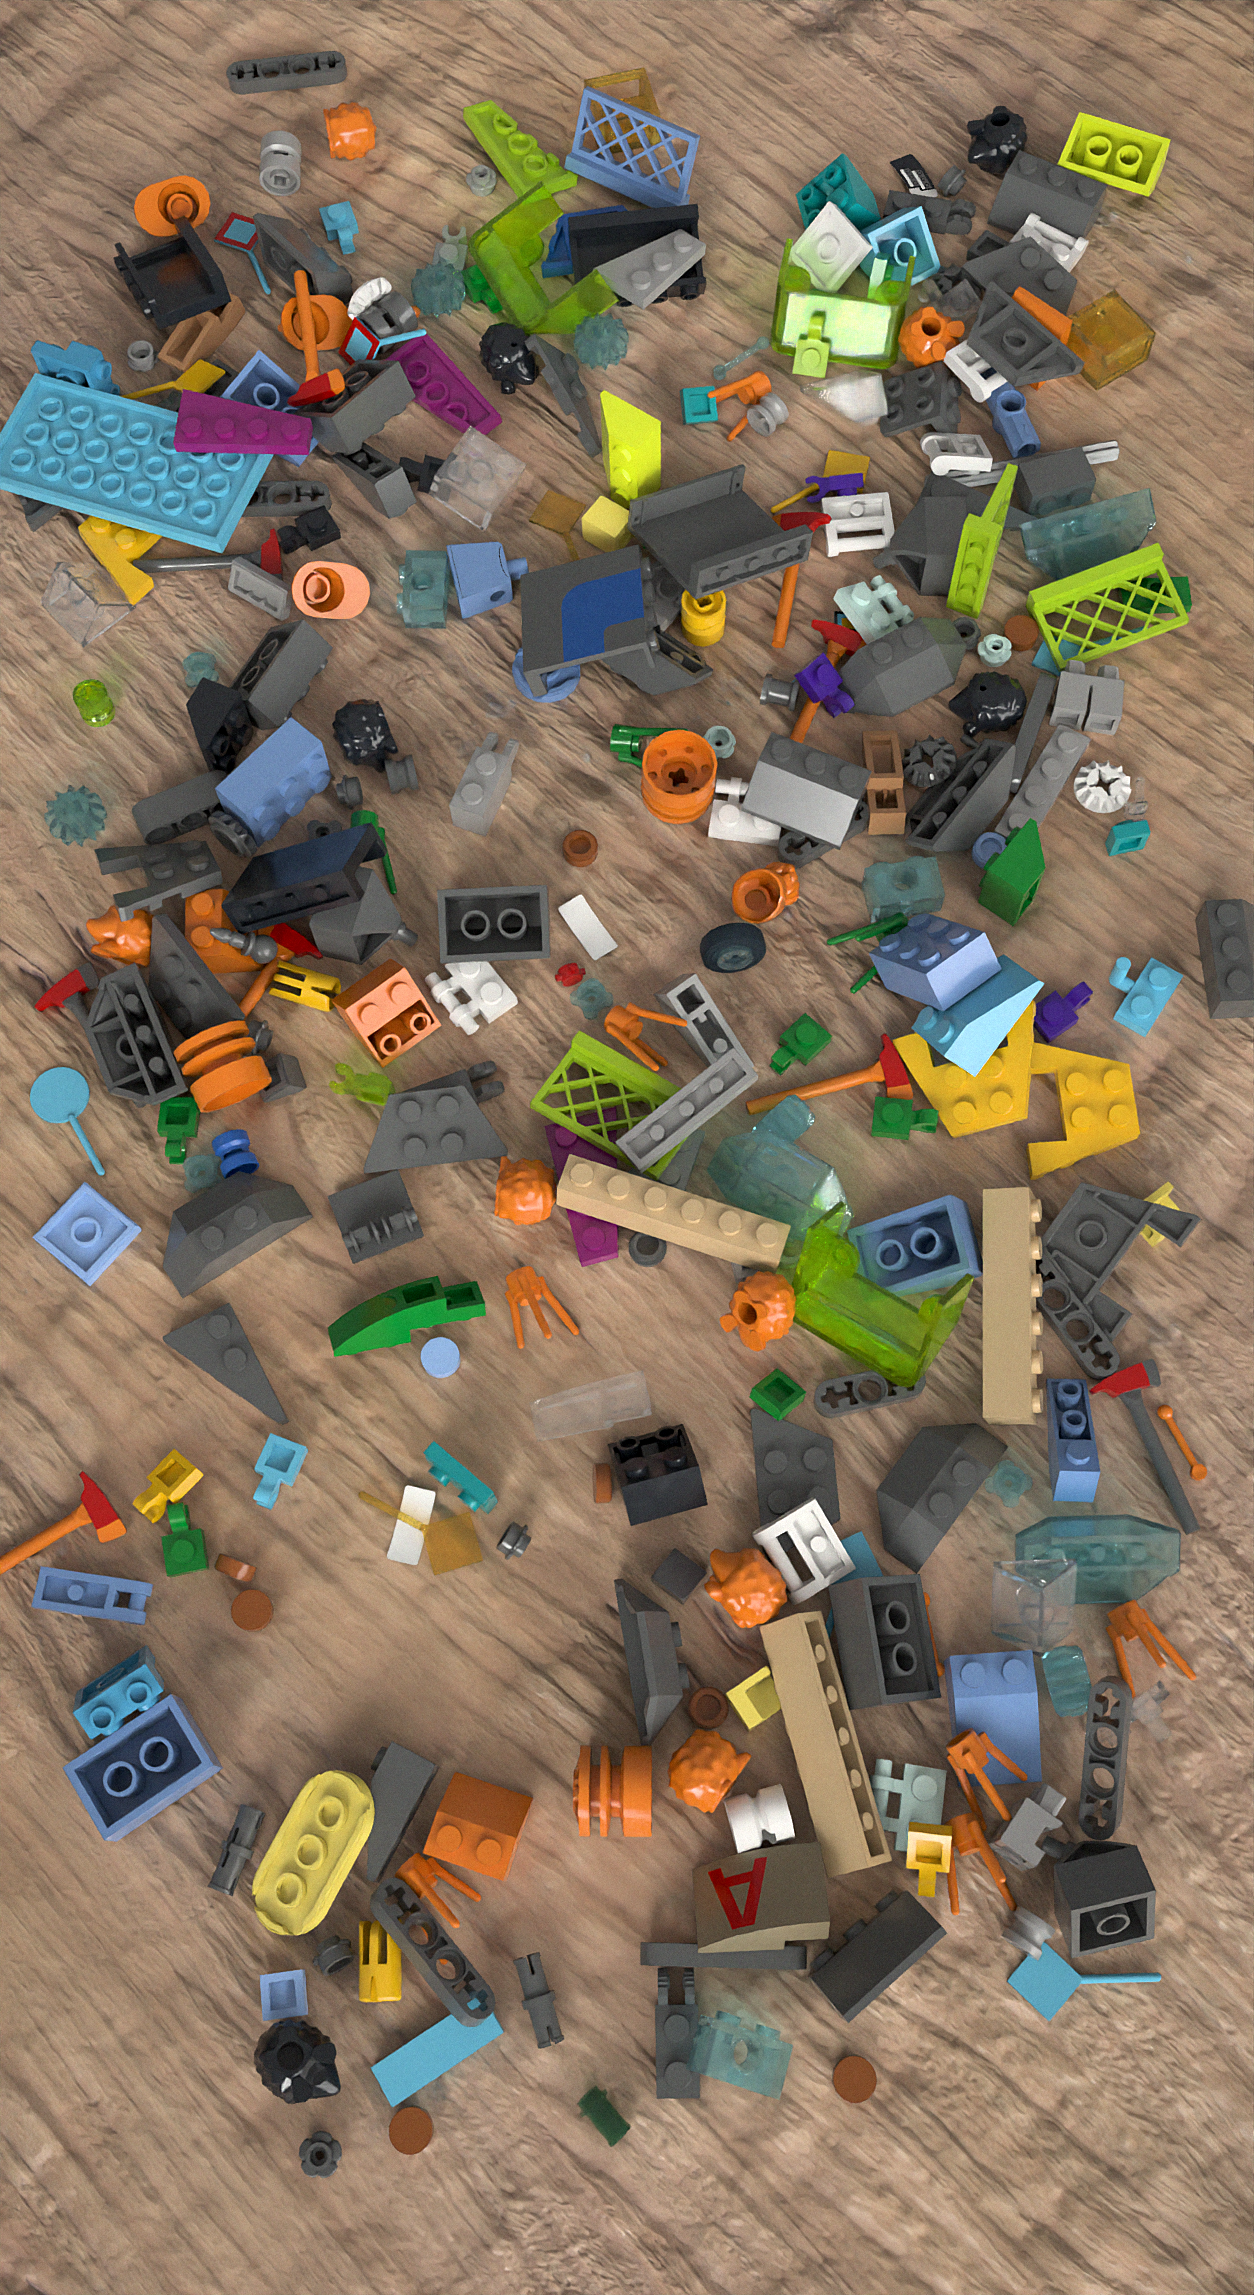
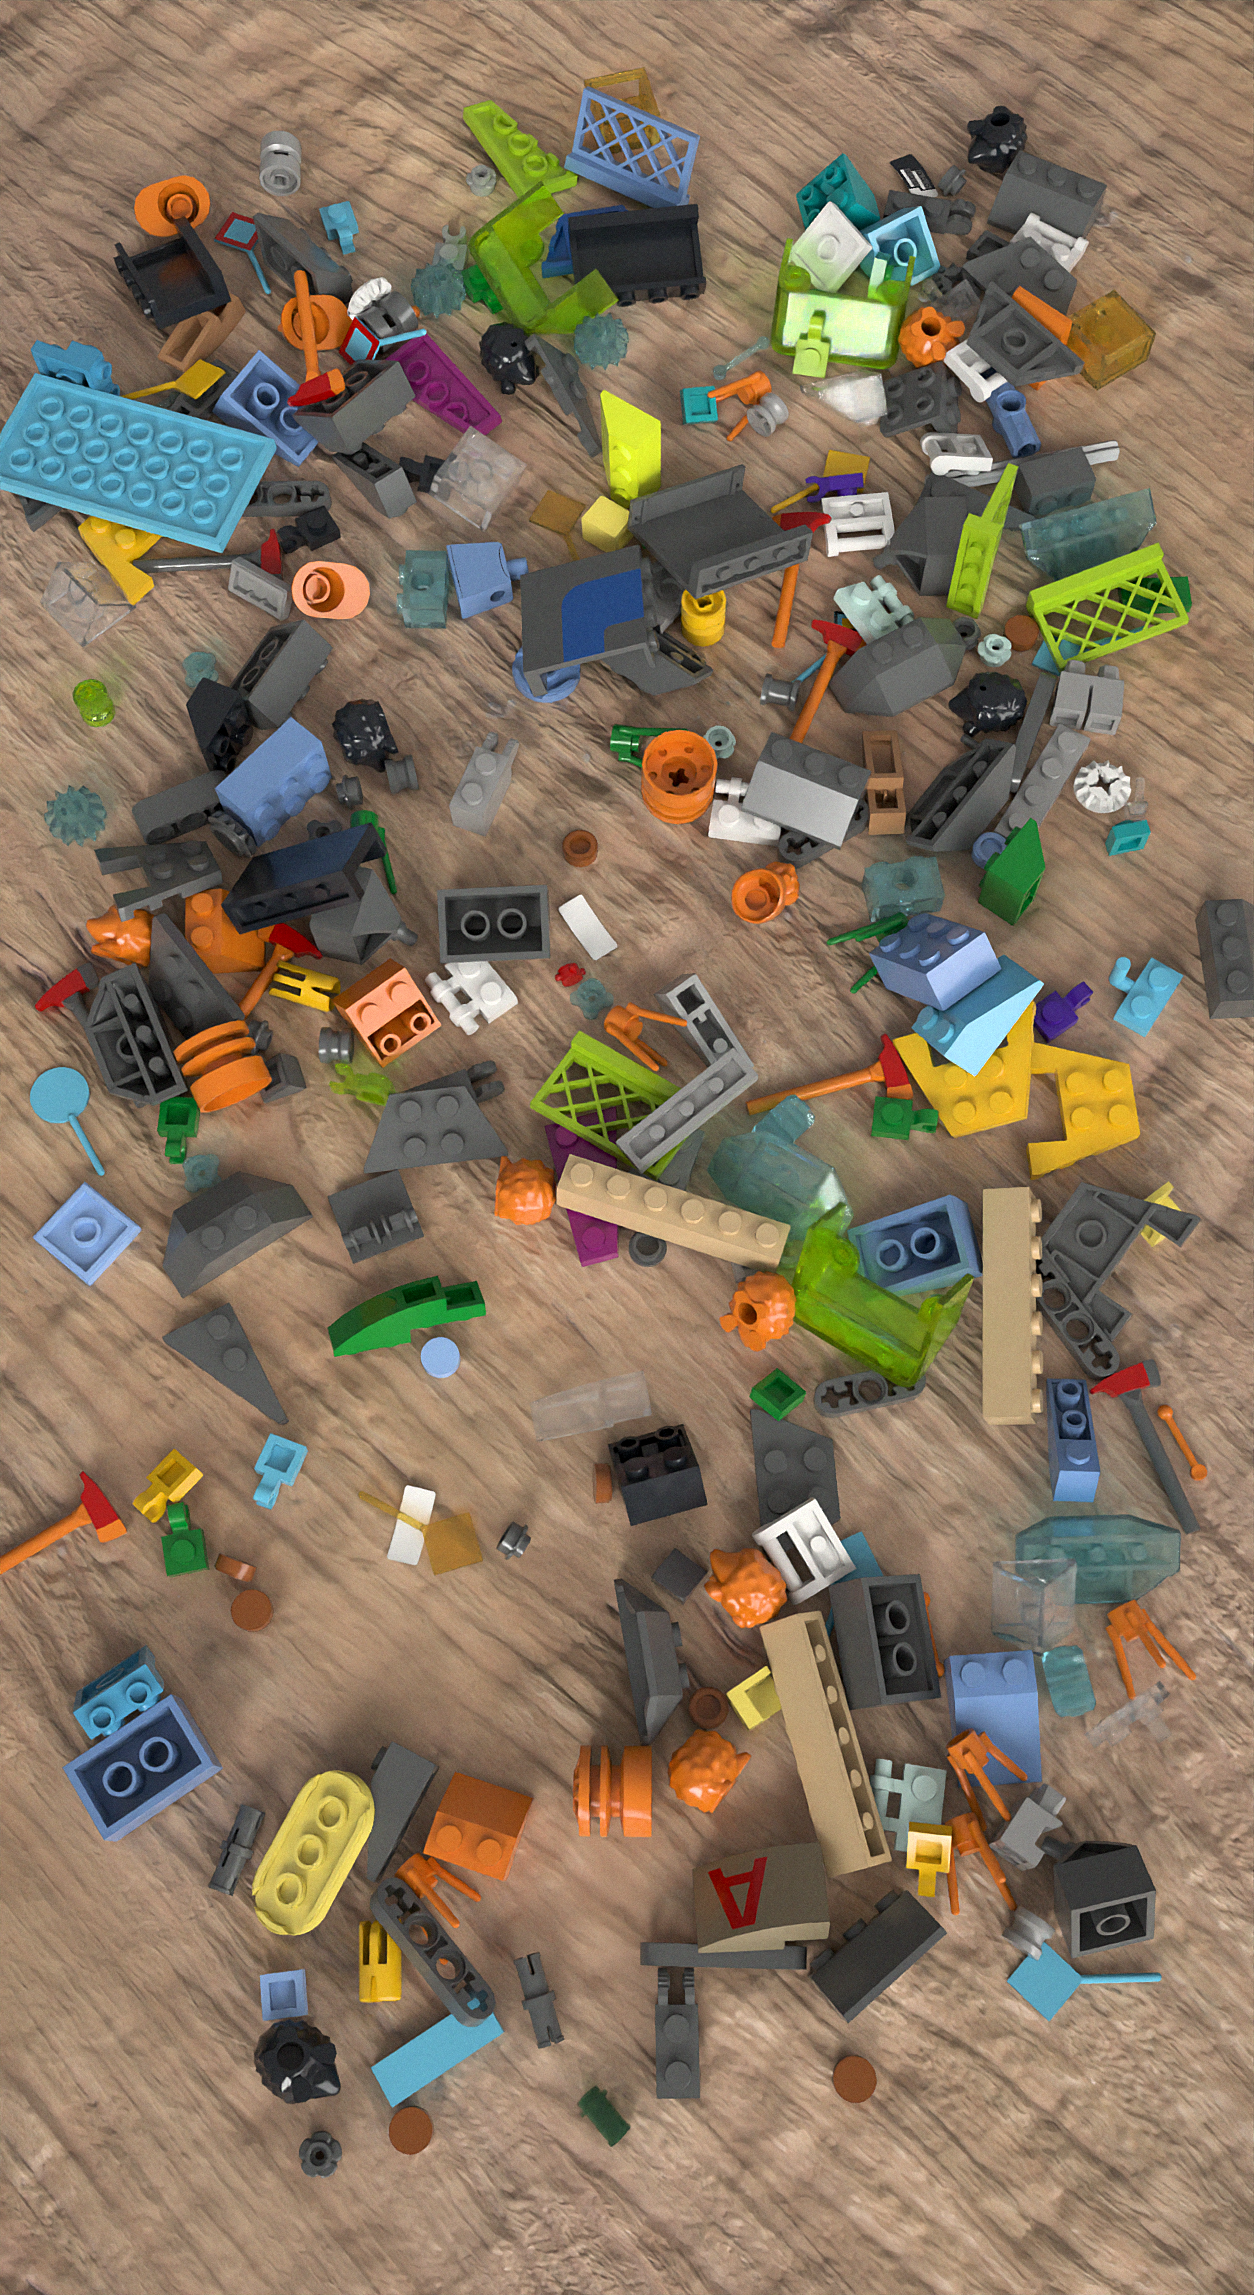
(90, 1595): medium blue plate -> none
(142, 356): light grey plate -> none
(230, 426): magenta wing -> none
(235, 1153): blue wheel -> none
(260, 947): dark grey bar -> none
(287, 77): dark grey beam -> none
(333, 1955): dark grey plate -> none
(336, 1045): none -> dark grey wheel
(349, 130): orange animal -> none
(448, 1469): teal plate -> none
(527, 1289): orange plant -> none
(653, 267): light grey wing -> none
(714, 2054): clear light blue brick -> none
(732, 947): black wheel -> none
(759, 1818): white wheel -> none
(800, 1041): green plate -> none
(821, 682): dark purple plate -> none
(920, 773): dark grey gear -> none
(933, 1487): dark grey wedge -> none
(1020, 1483): clear light blue plate -> none
(1102, 1757): dark grey beam -> none
(1115, 154): neon yellow slope -> none

